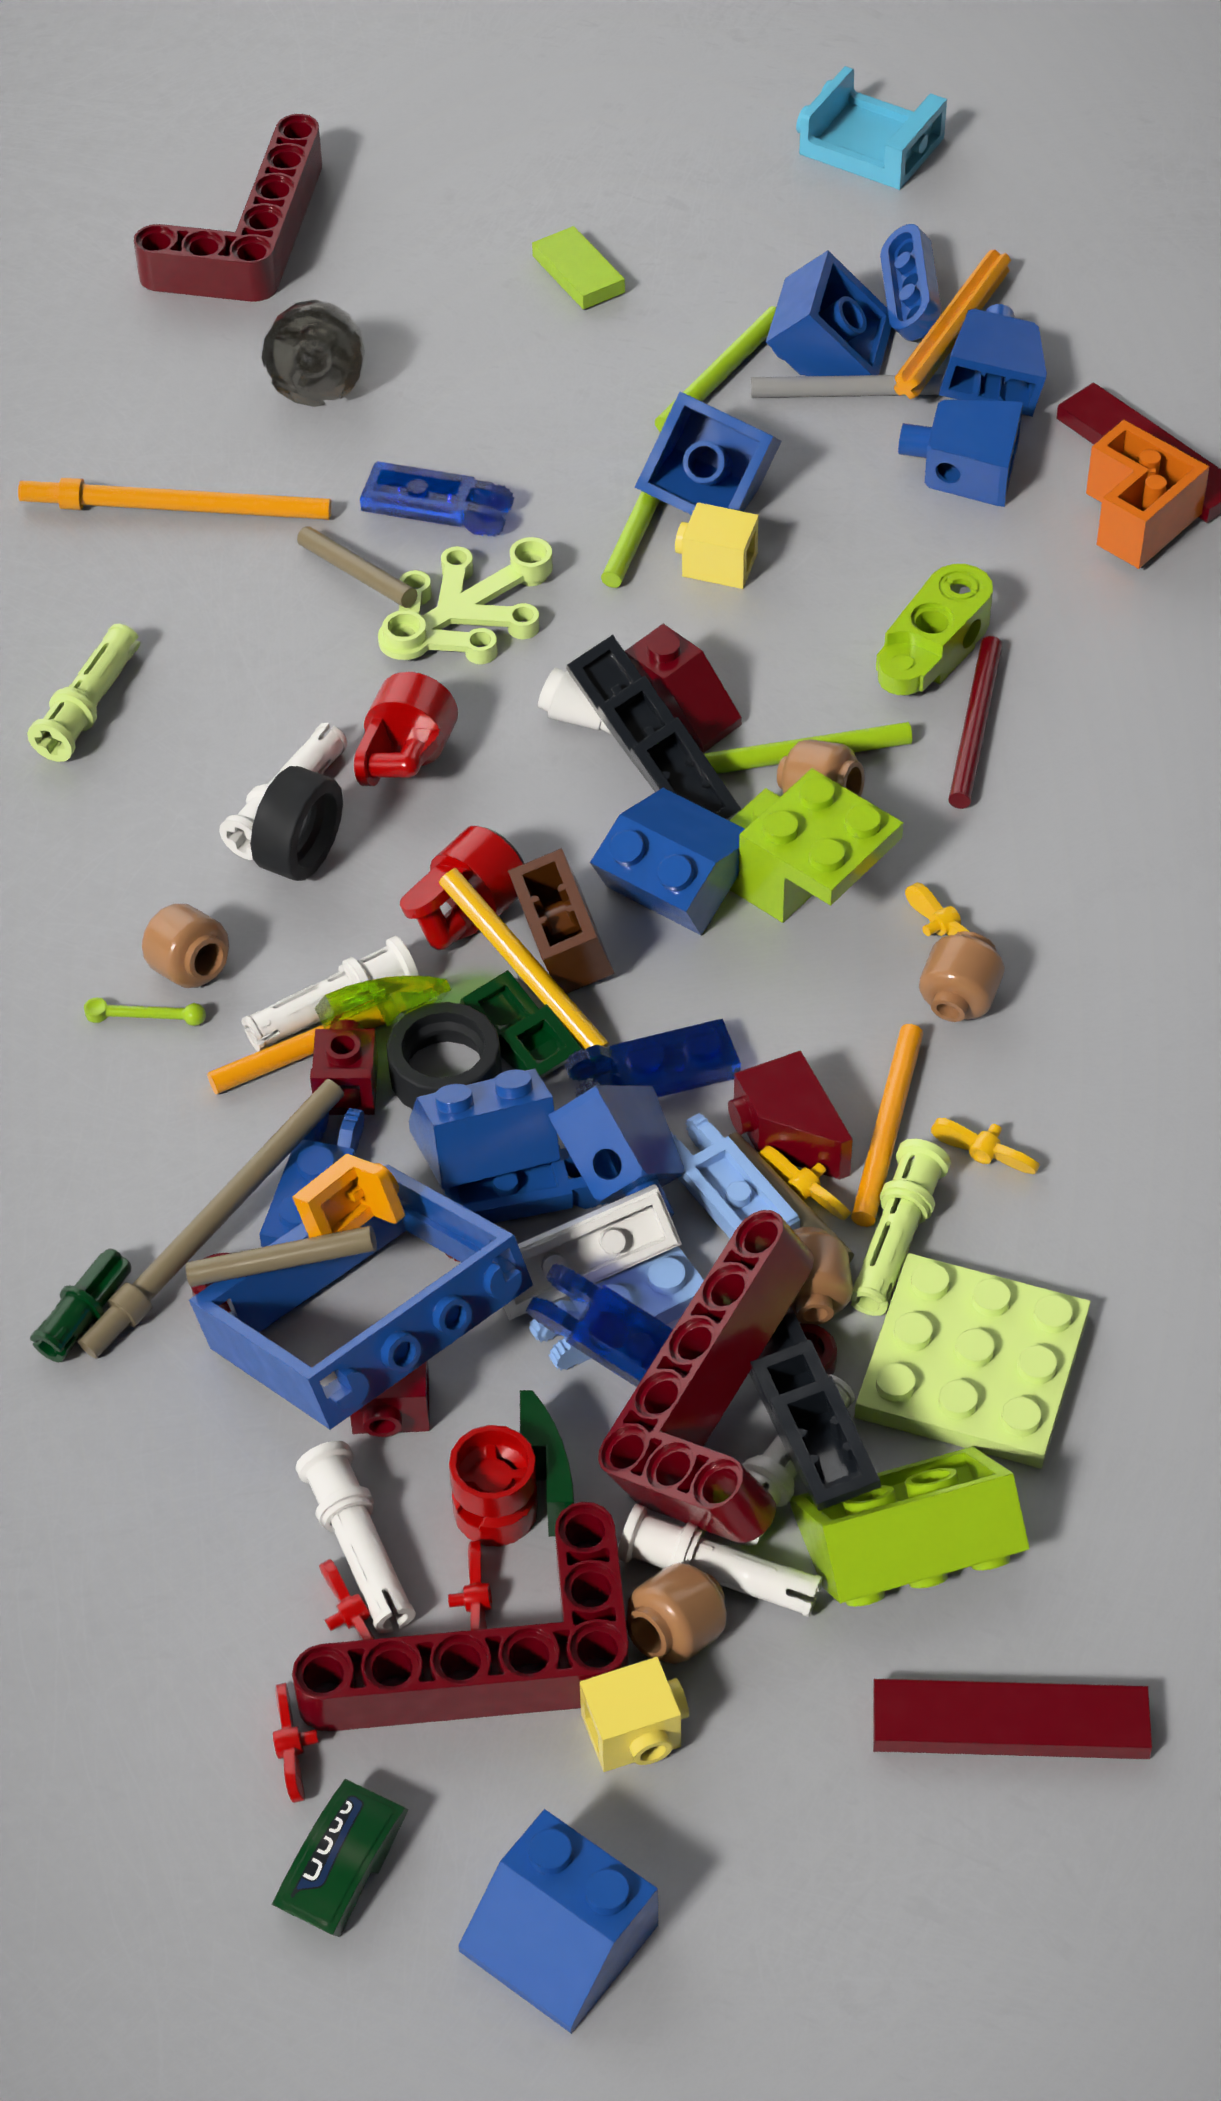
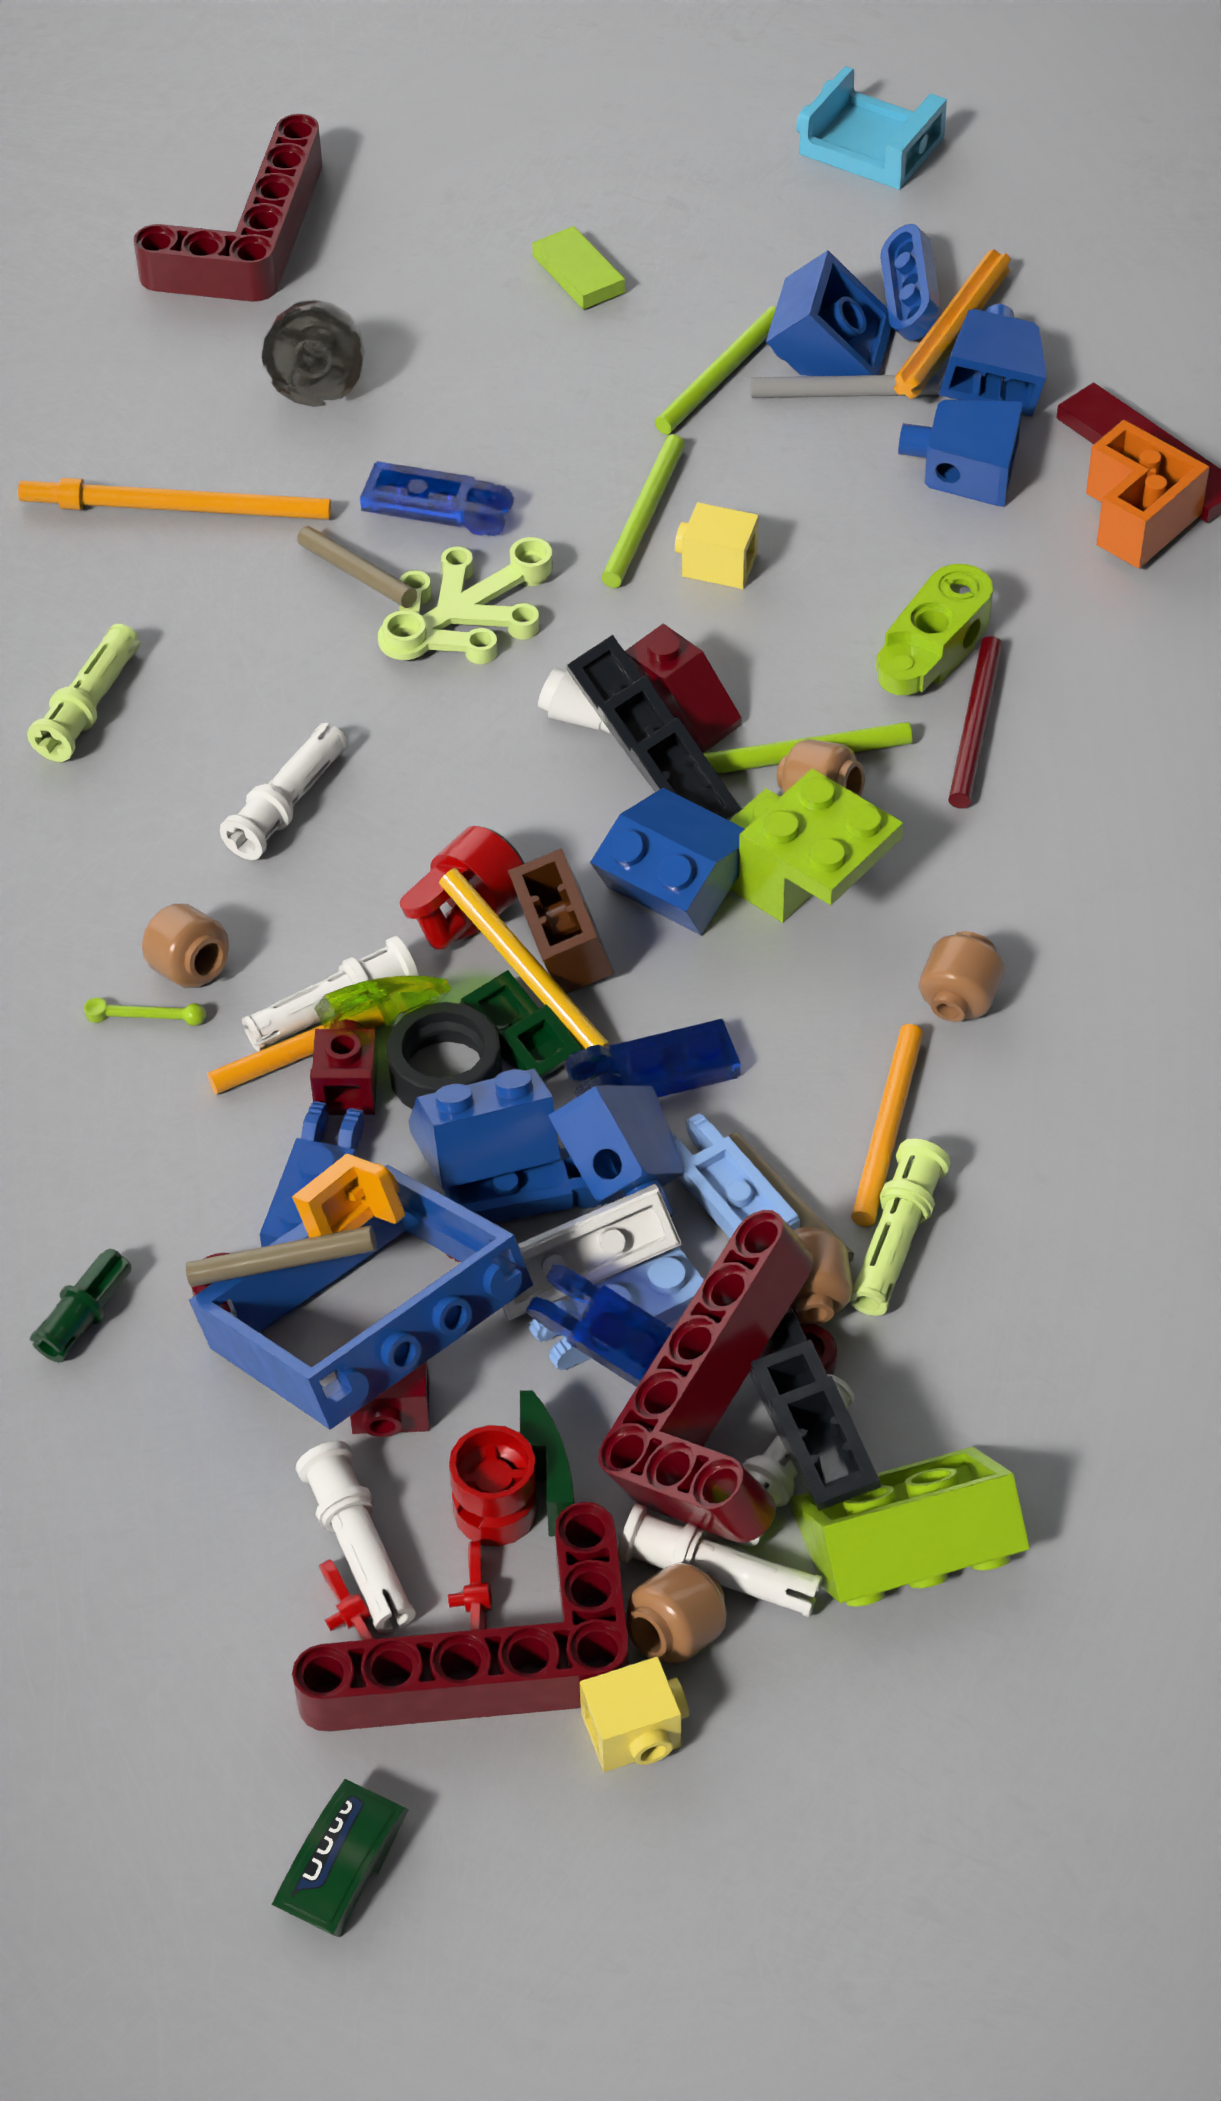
(133, 1300): dark tan bar -> none
(290, 1743): red piece -> none
(296, 823): black tyre -> none
(404, 728): red piece -> none
(560, 1920): blue slope -> none
(706, 458): blue slope -> none
(788, 1109): dark red slope -> none
(805, 1181): yellow piece -> none
(941, 919): yellow piece -> none
(973, 1360): yellowish green plate -> none
(983, 1146): yellow piece -> none
(1011, 1719): dark red tile -> none

